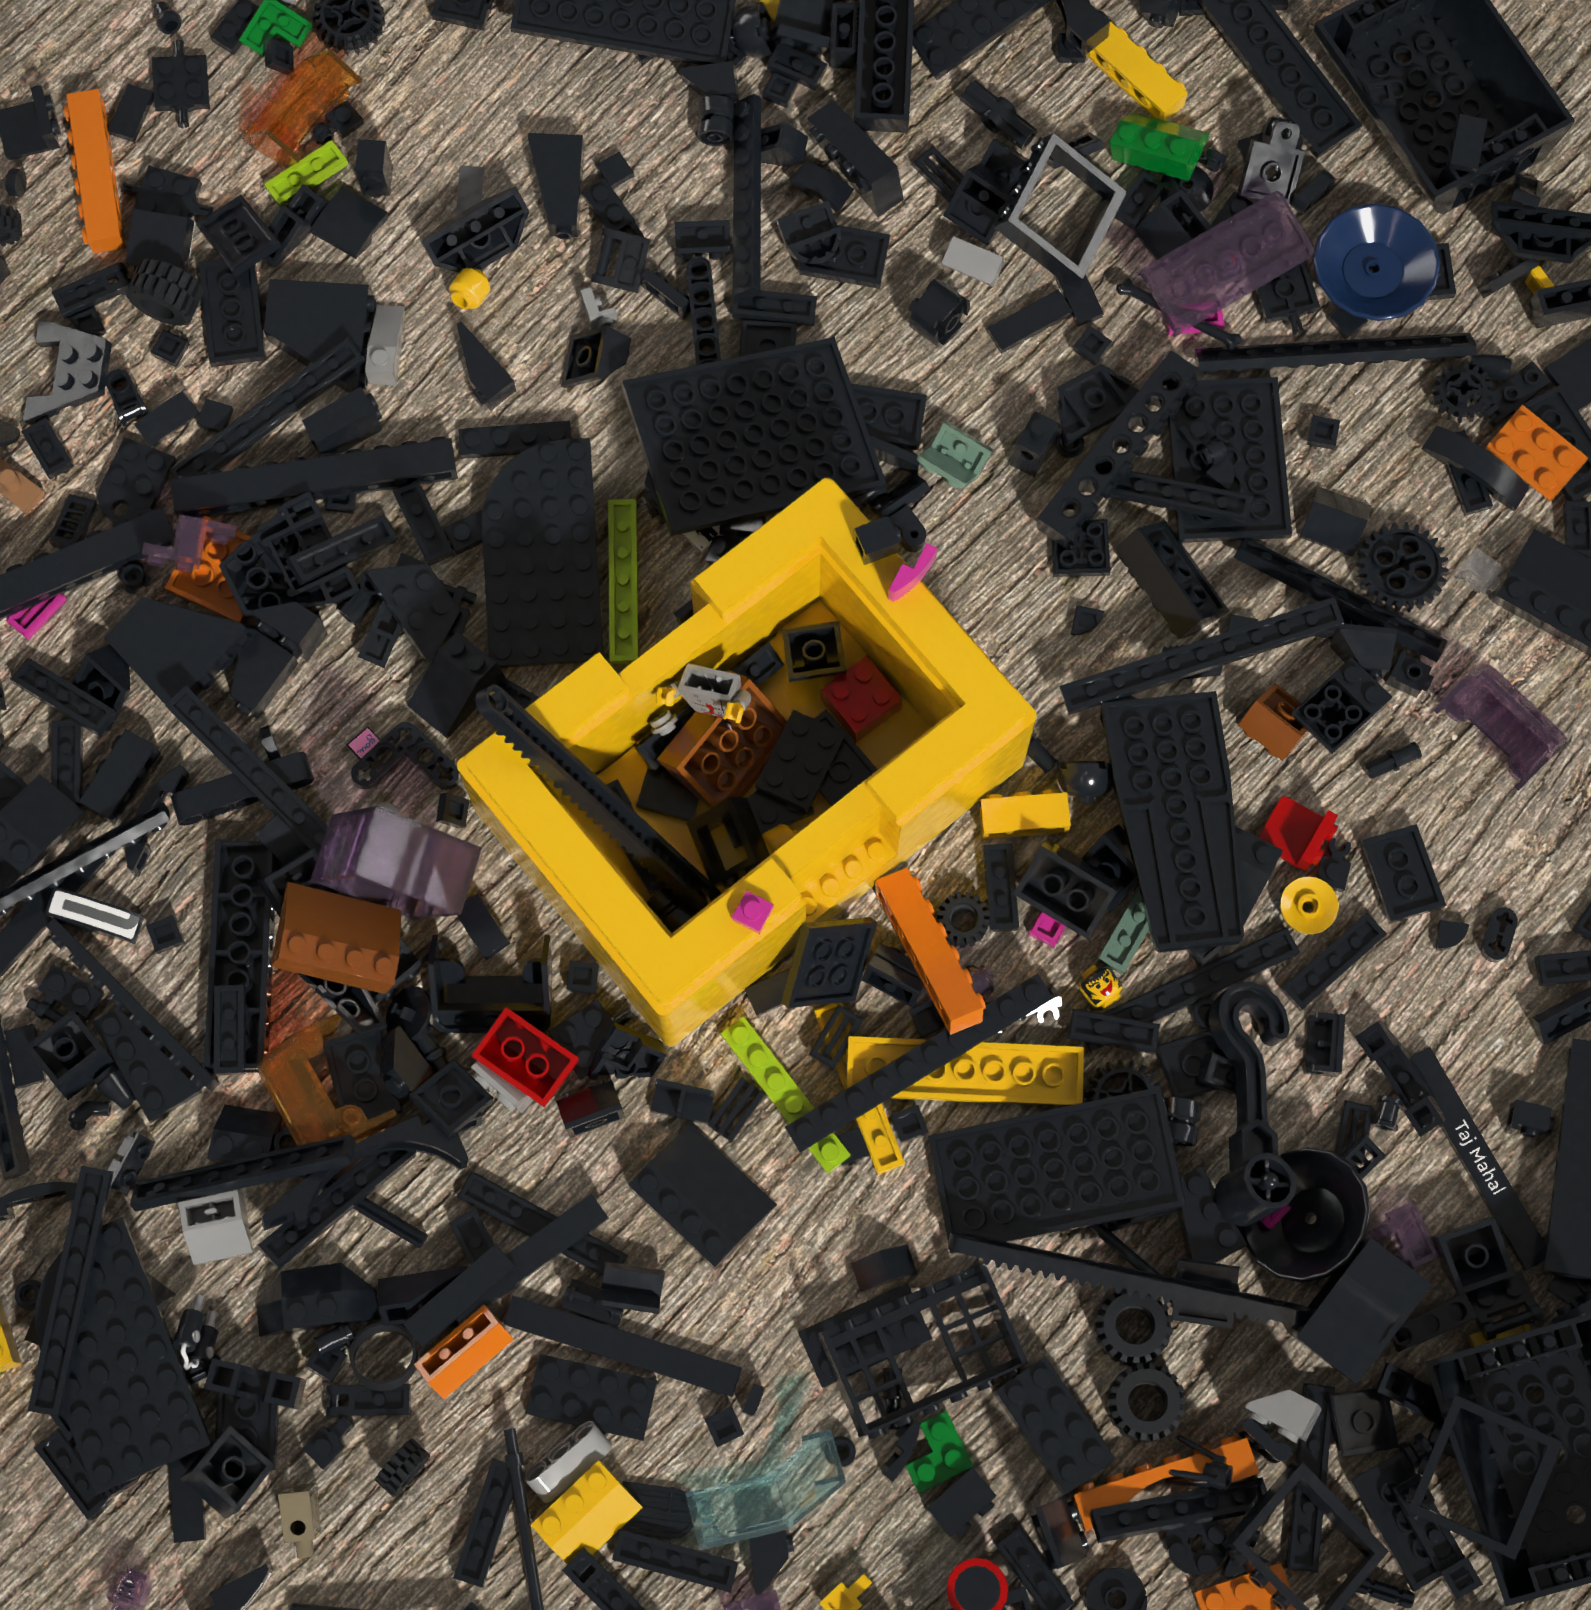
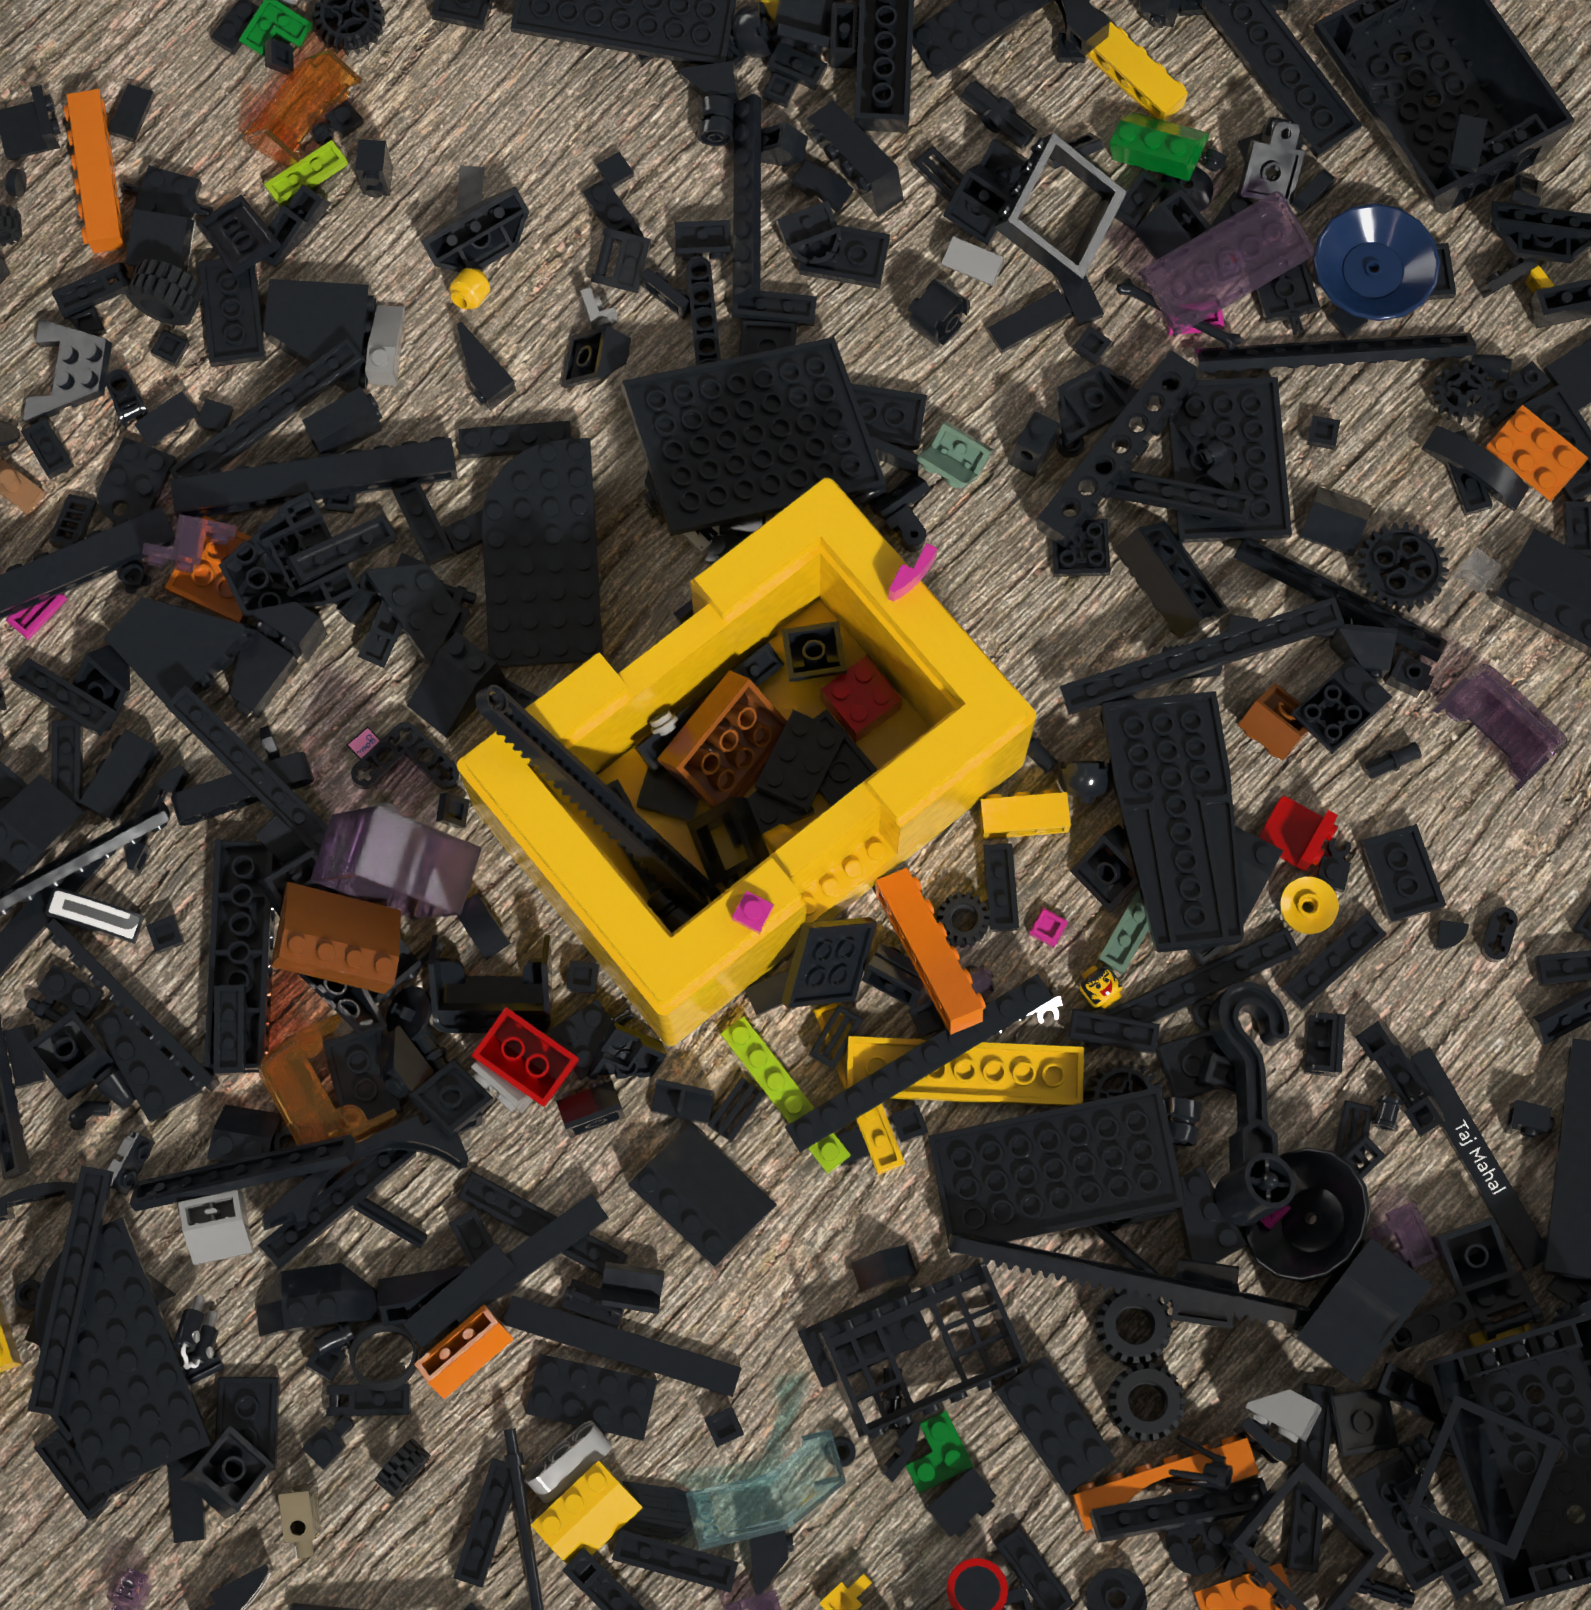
(167, 19): black piece -> none
(180, 83): black plate -> none
(255, 1384): black arch -> none
(349, 222): black slope -> none
(559, 173): black slope -> none
(623, 581): lime plate -> none
(708, 692): light grey torso -> none
(753, 1400): black tile -> none
(877, 540): black brick -> none
(1058, 1533): black slope -> none
(1067, 888): black brick -> none
(1085, 620): black tile -> none

